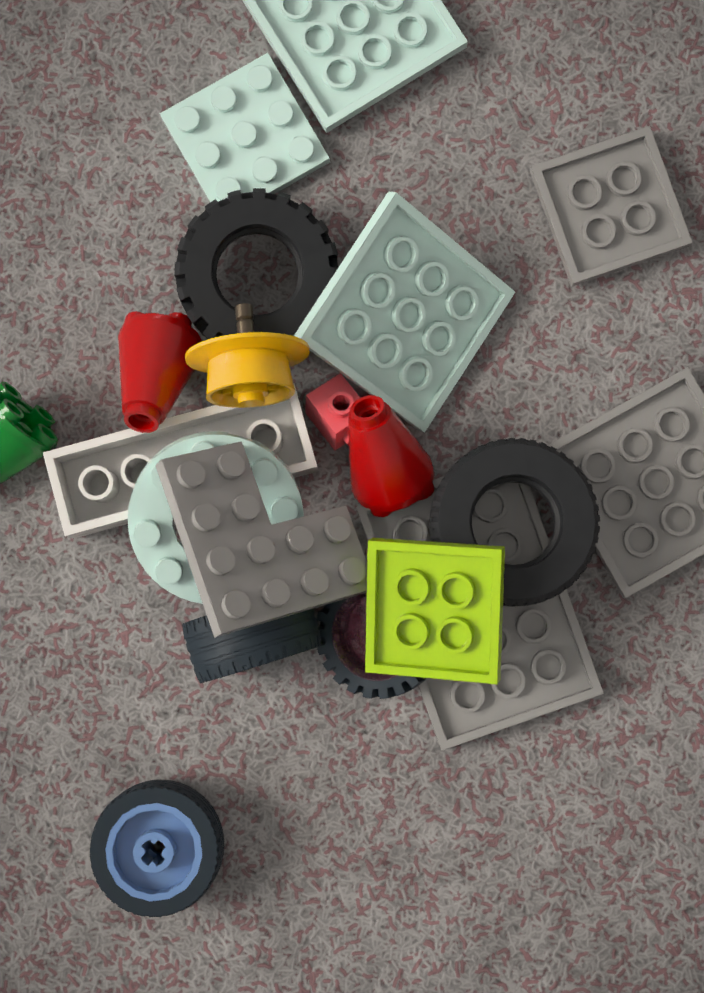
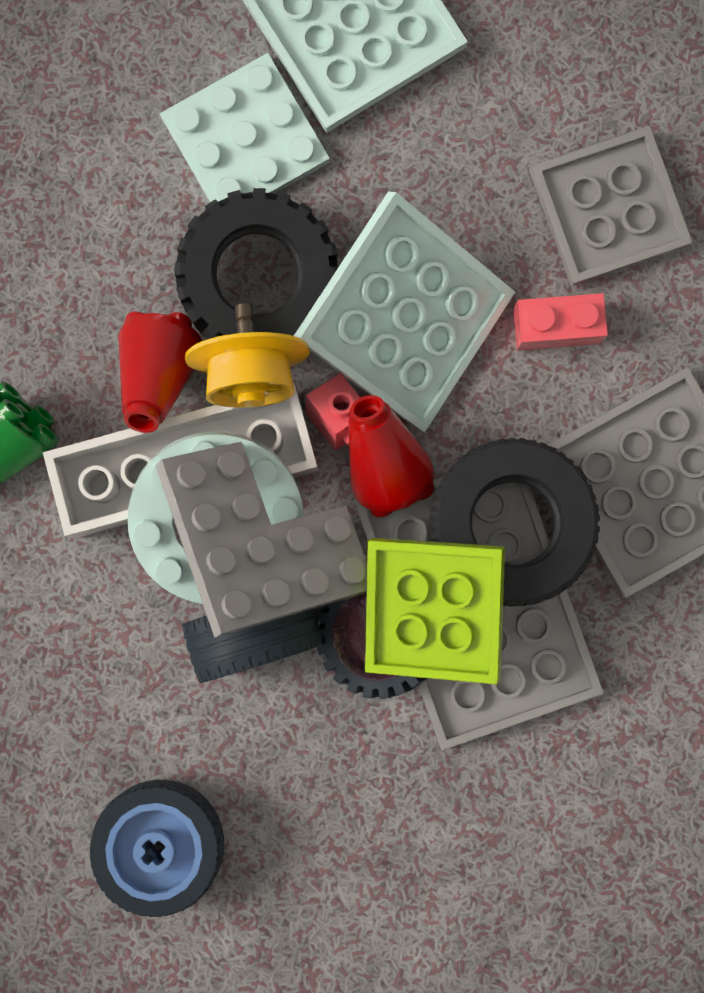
(560, 321): none -> coral brick

